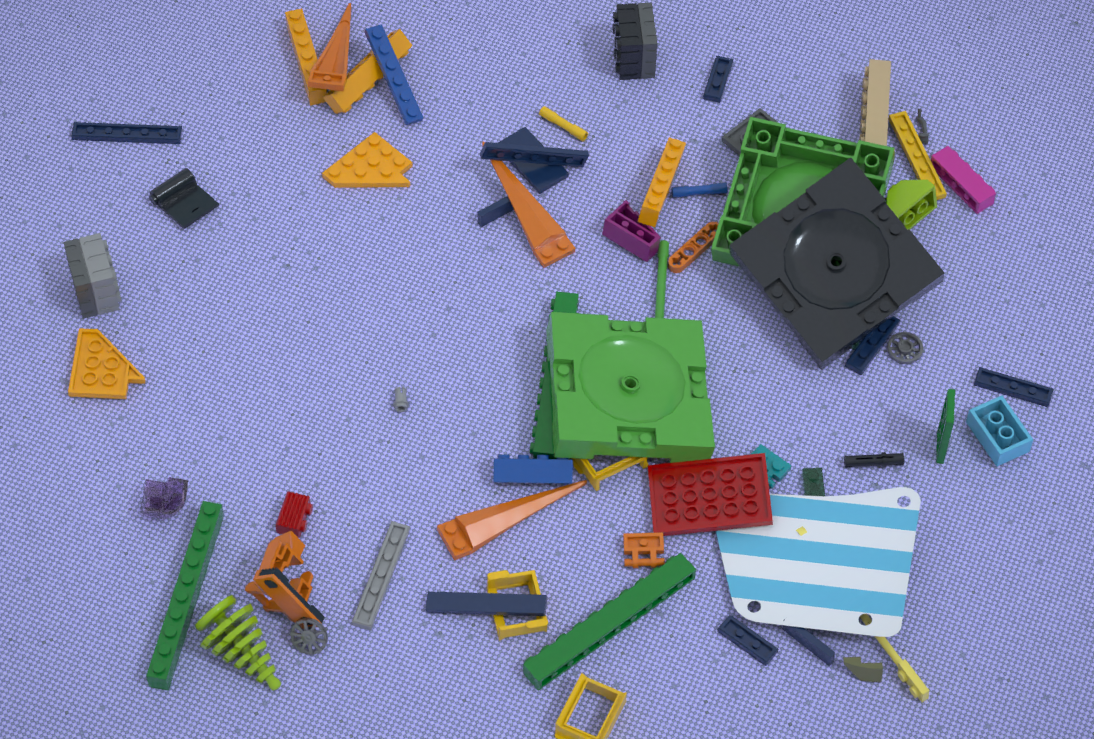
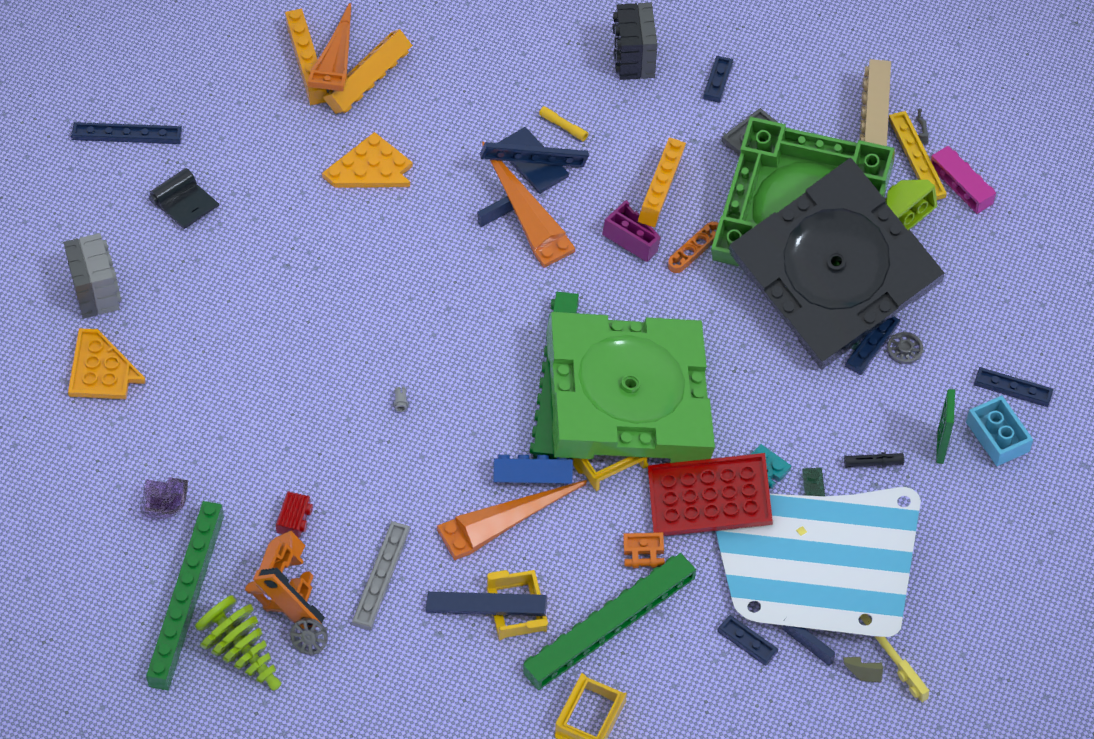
(393, 74): blue plate -> none
(663, 254): bright green piece -> none
(686, 191): blue piece -> none

